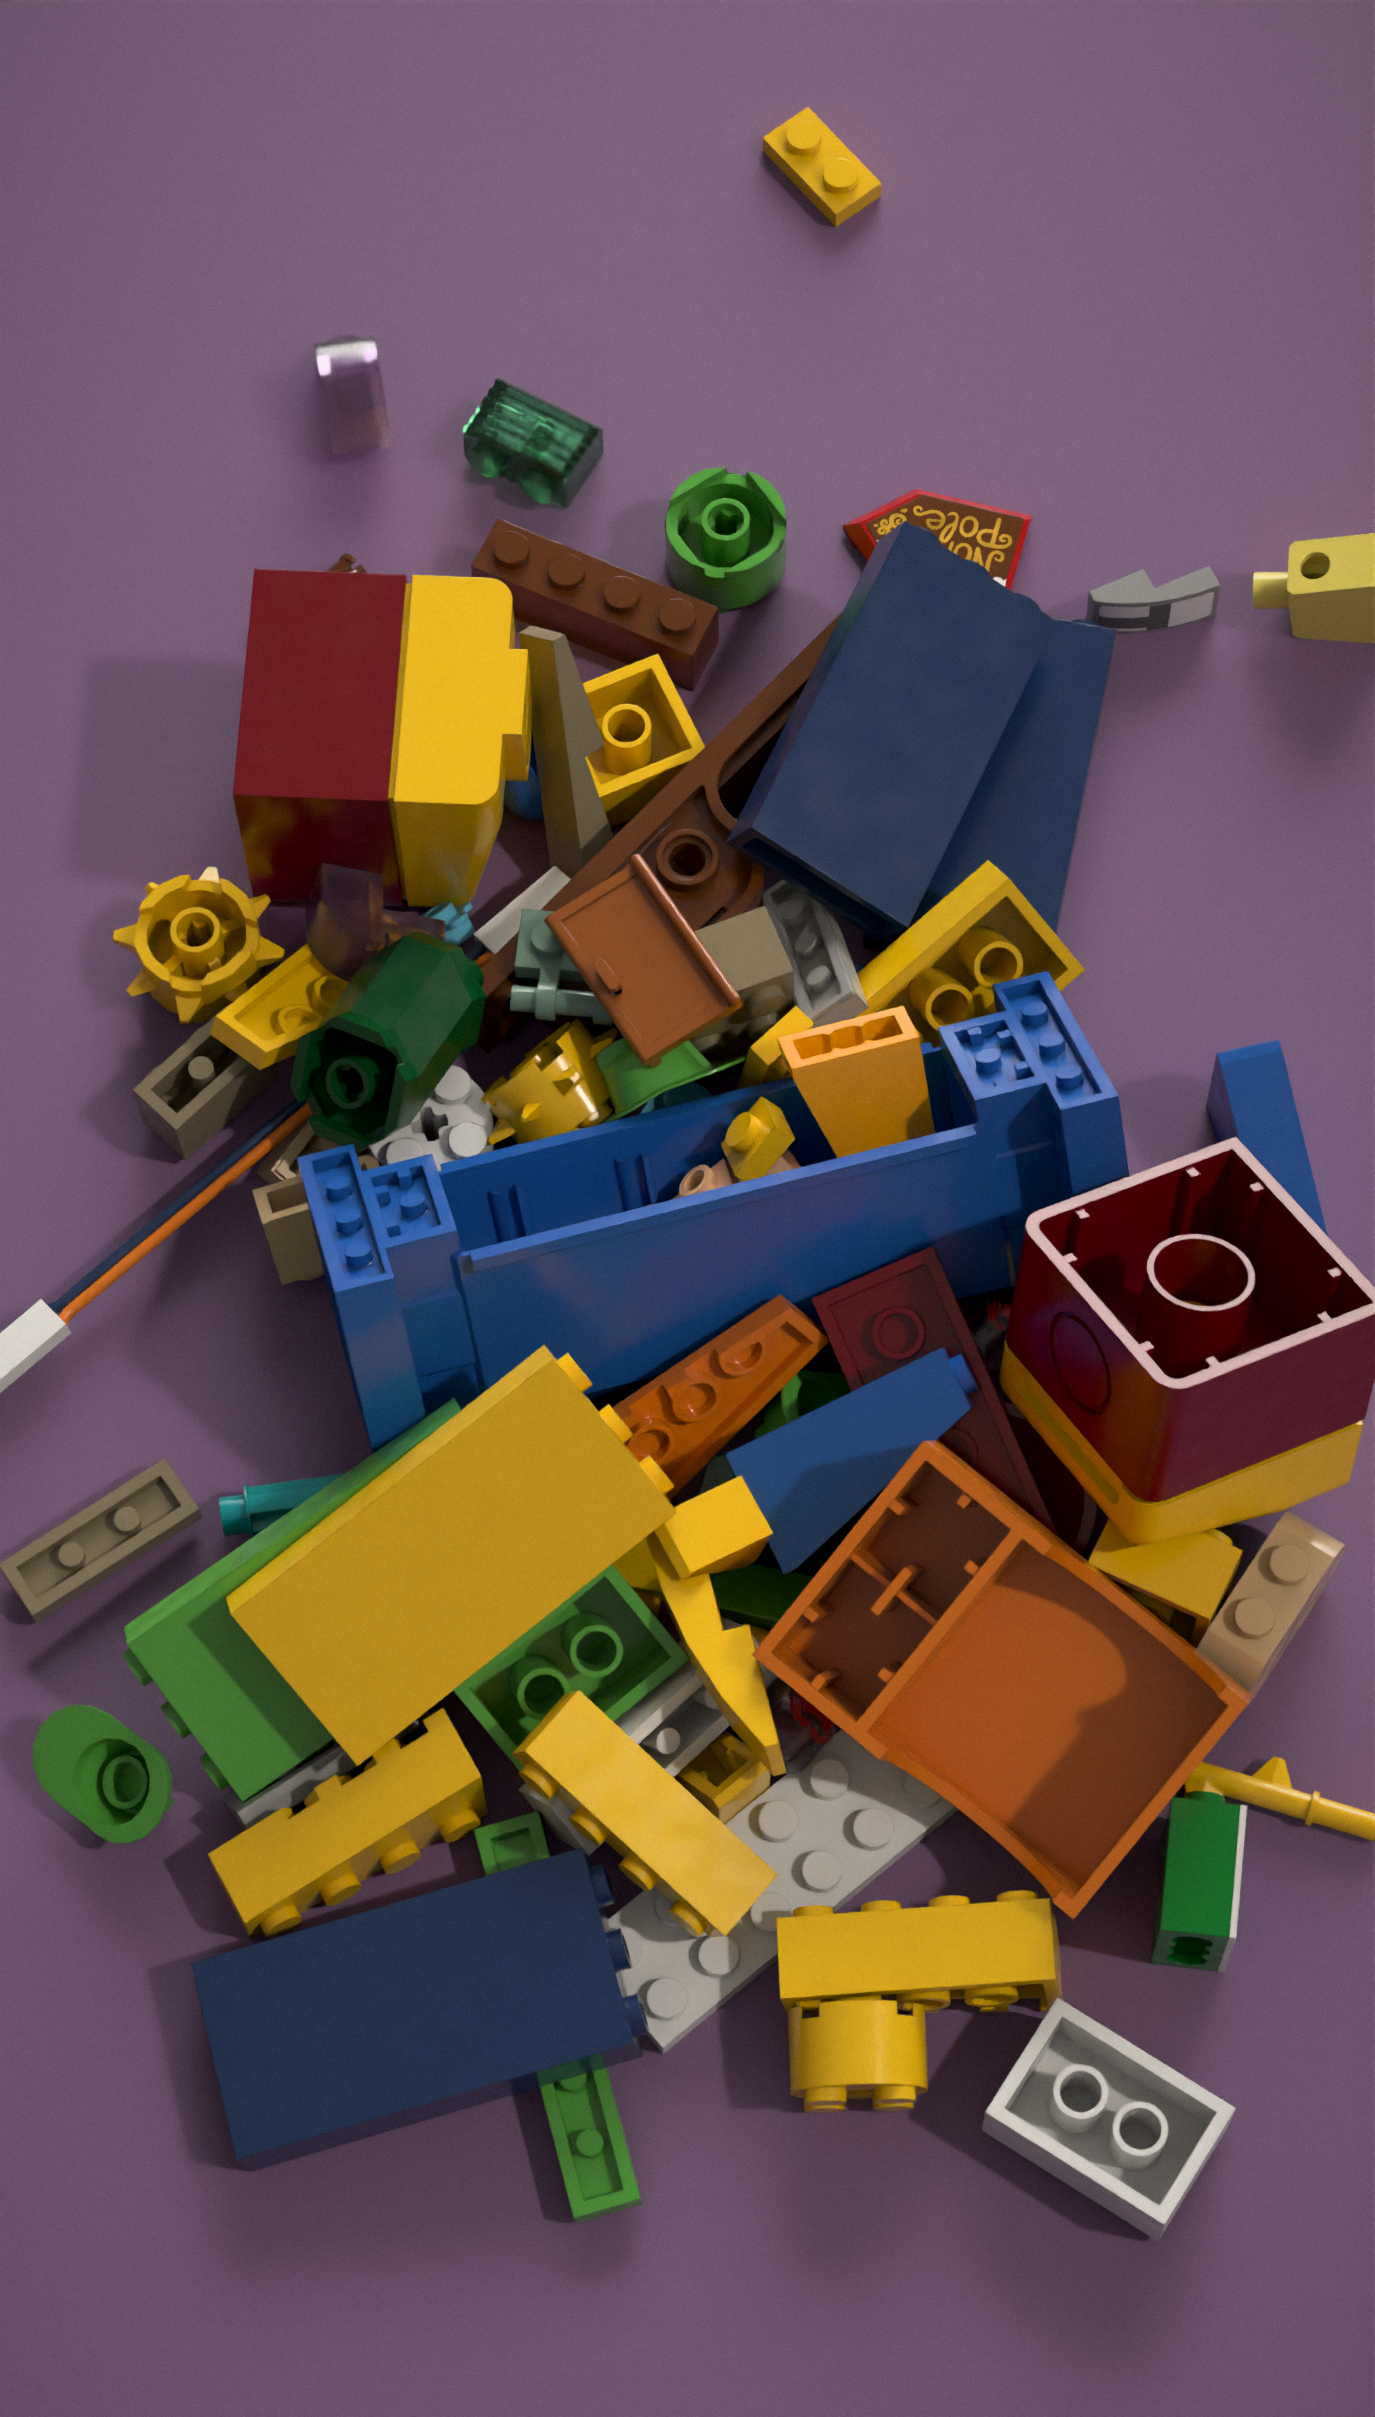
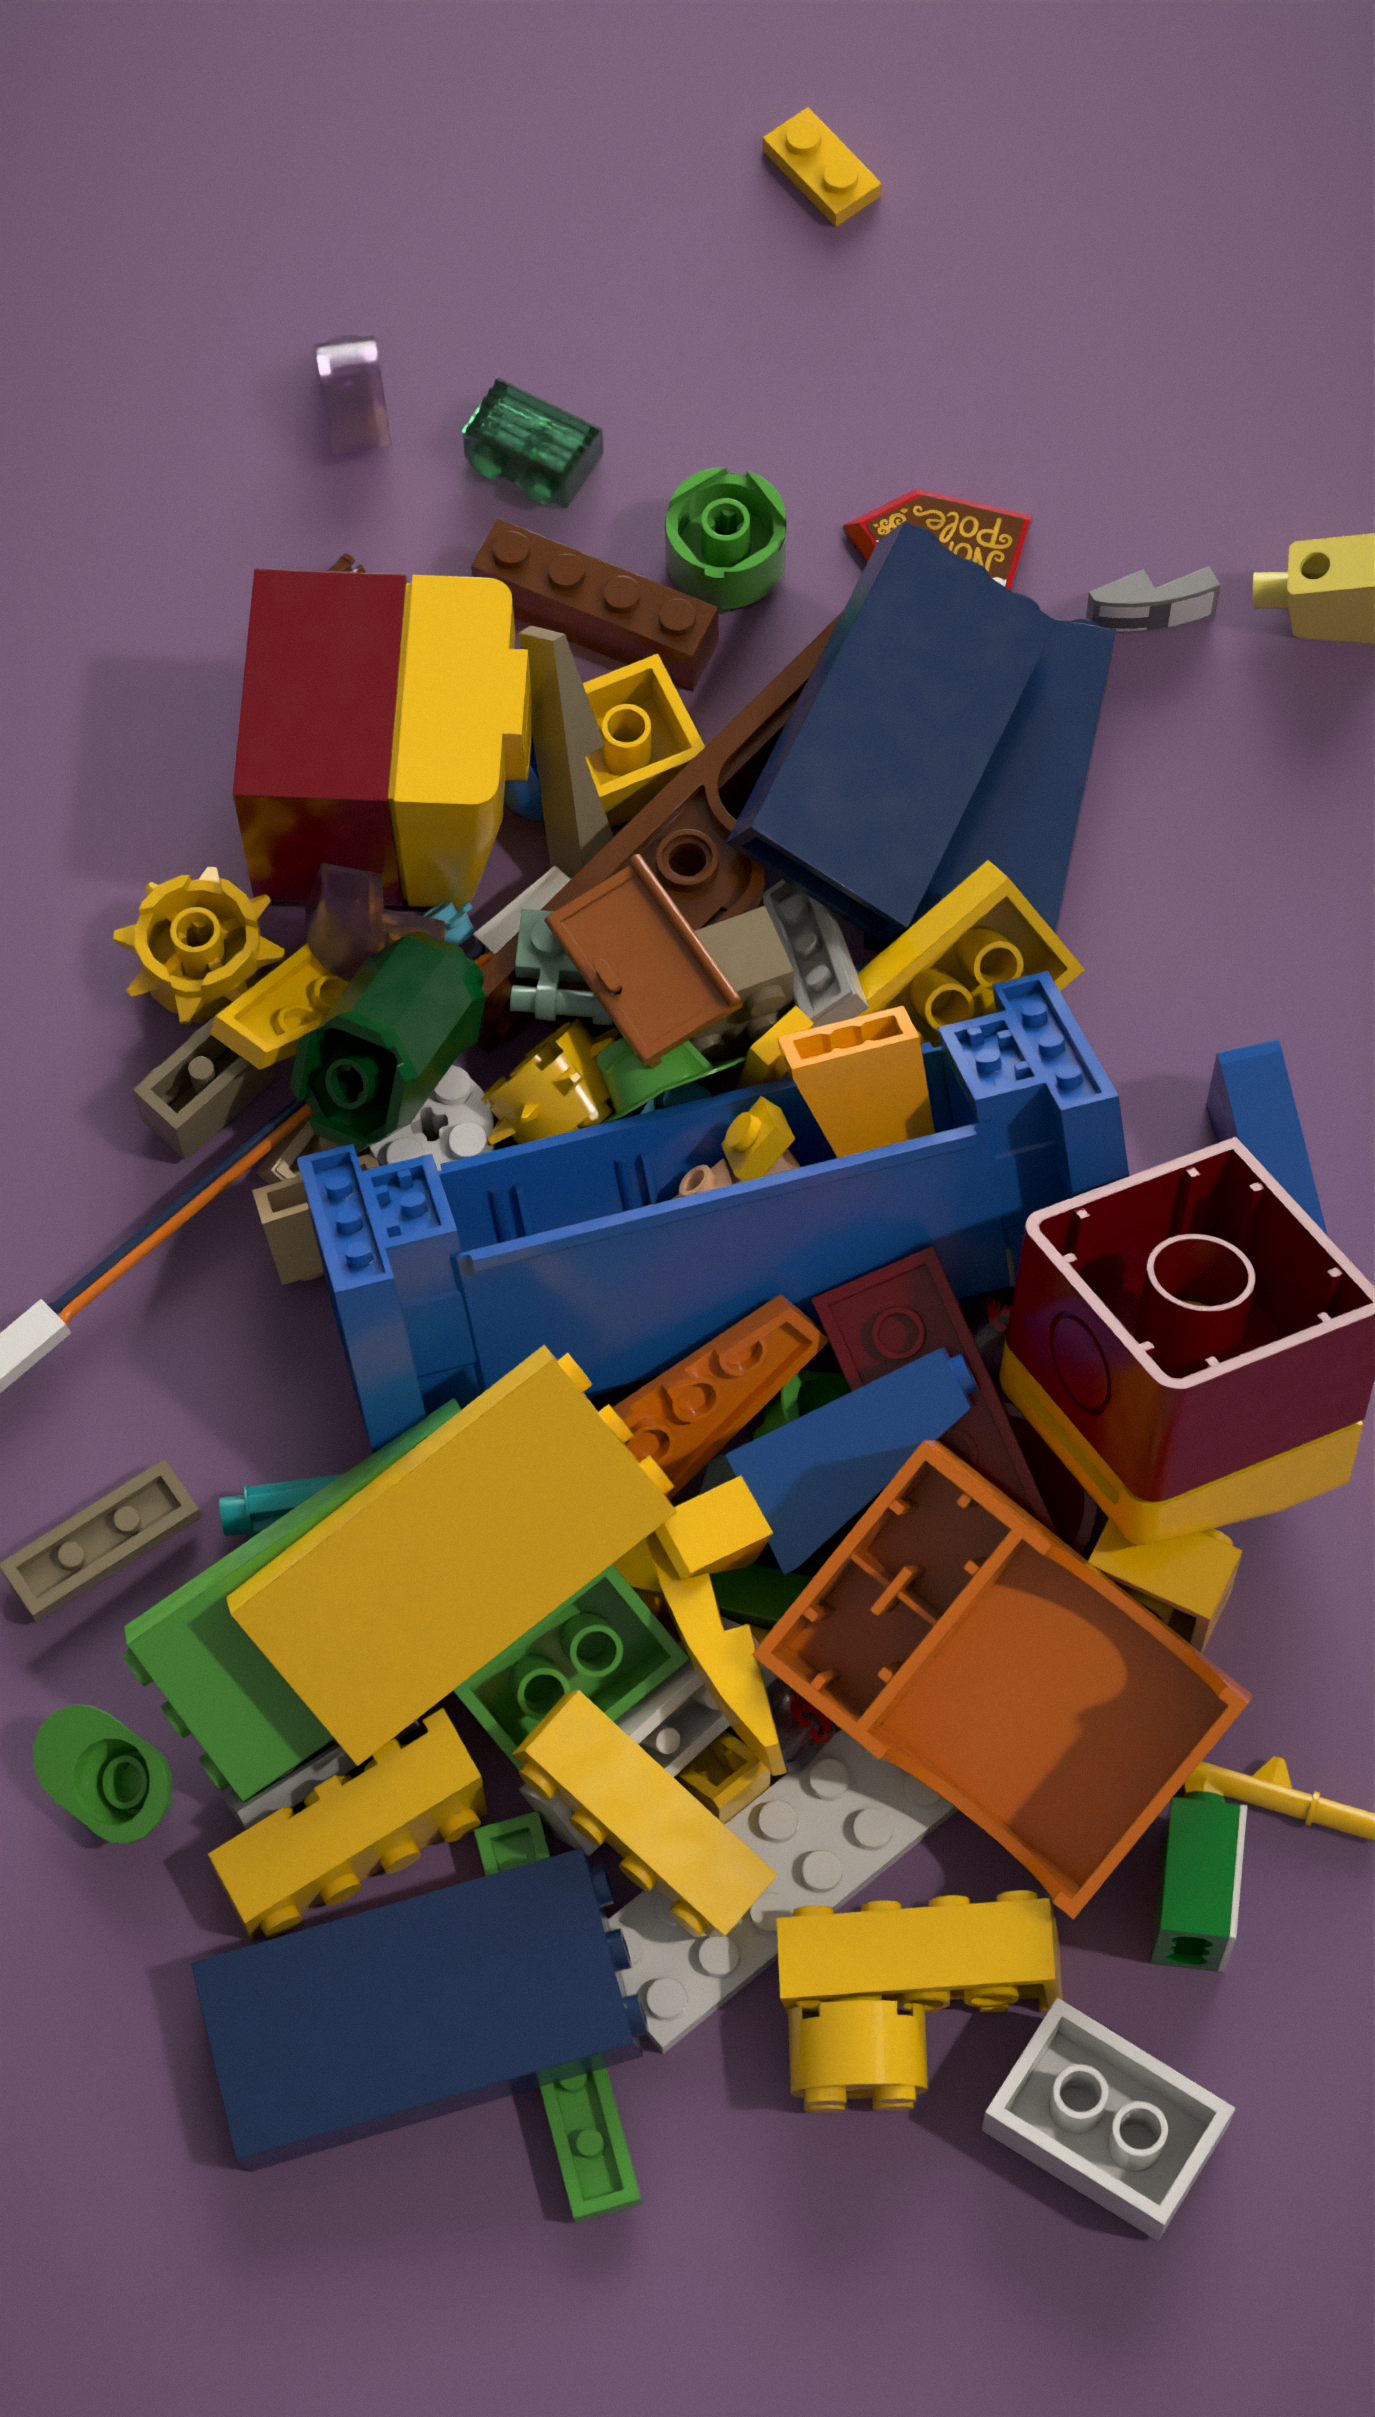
(1271, 1601): tan brick -> none

